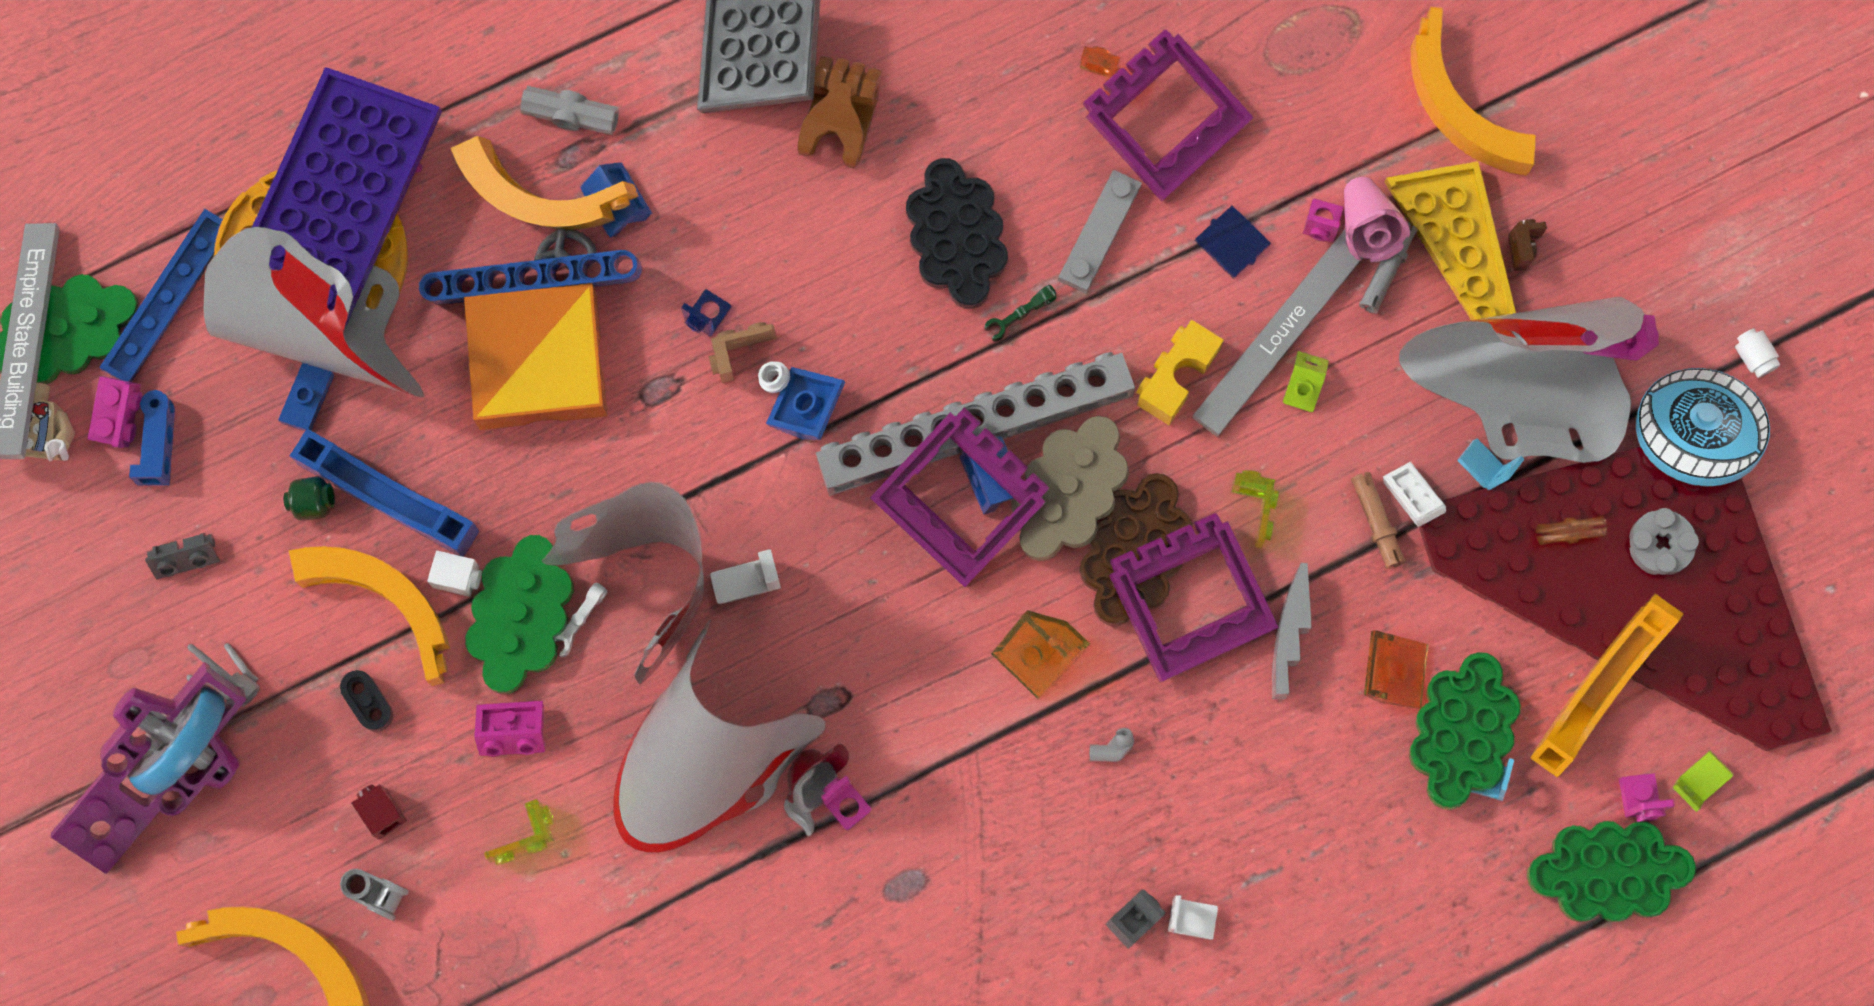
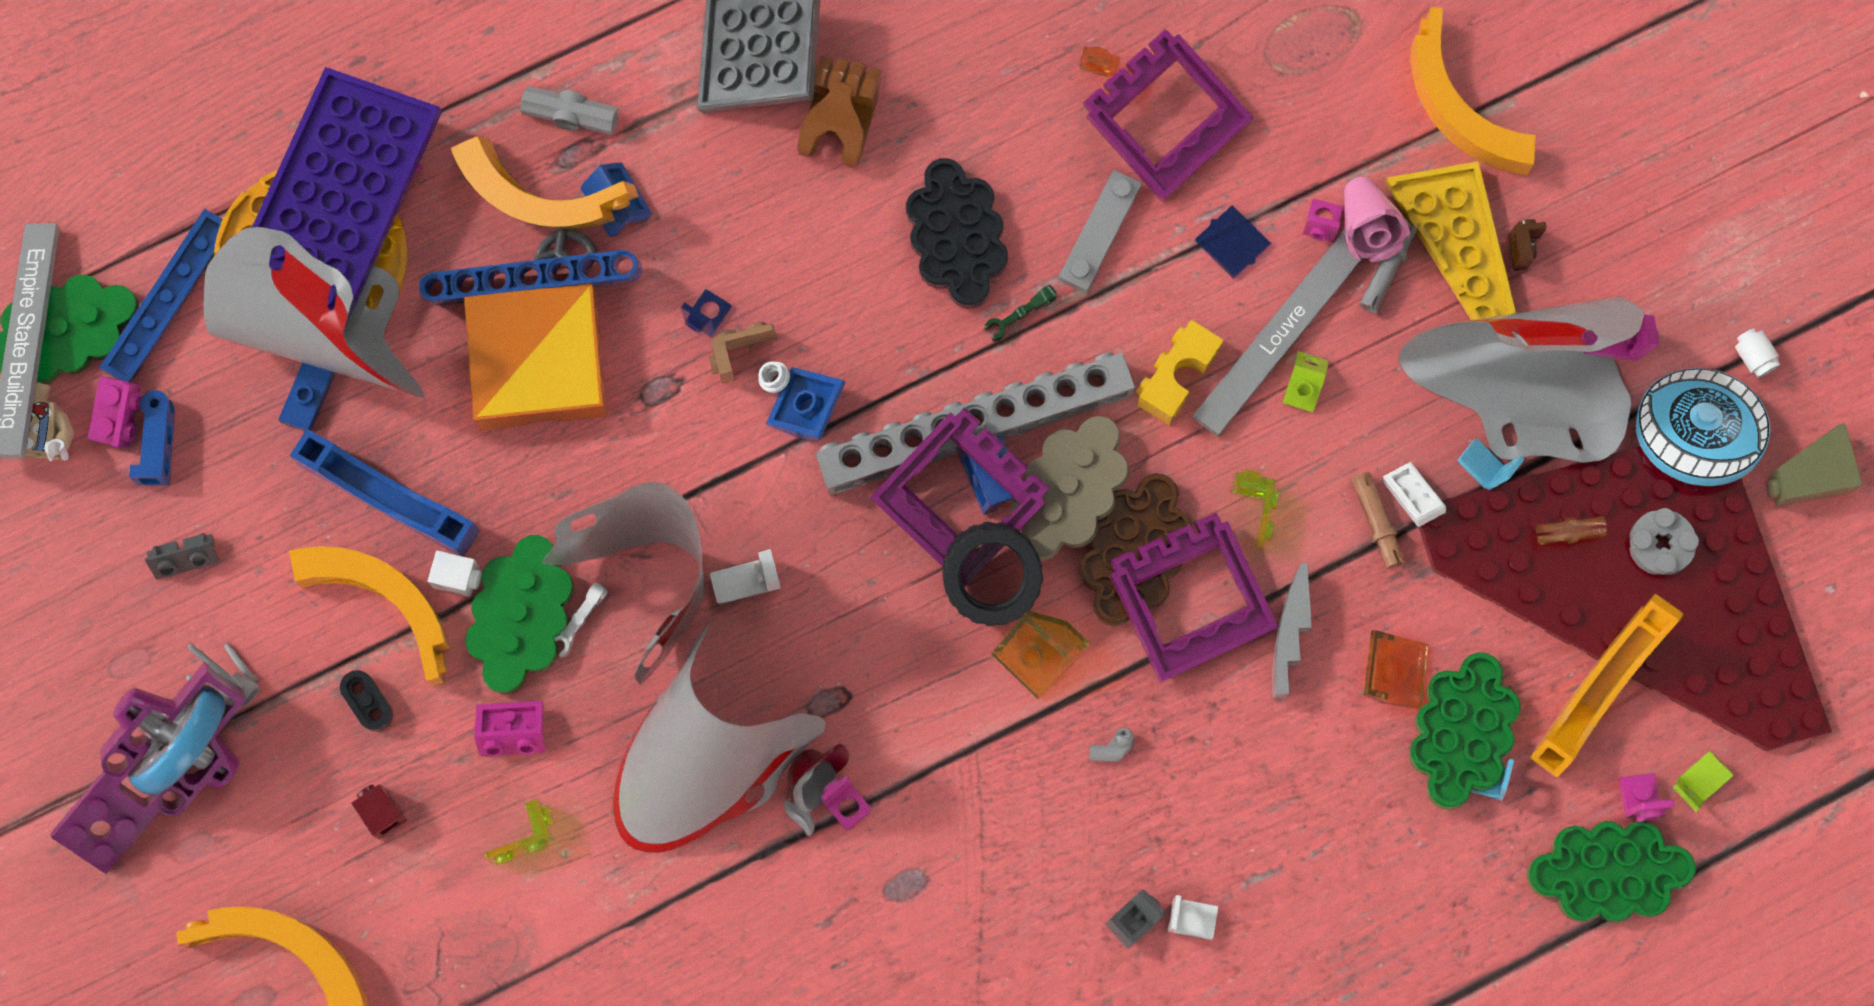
(309, 498): dark green head -> none
(379, 894): light grey piece -> none
(1002, 612): none -> black tyre
(1818, 471): none -> olive slope

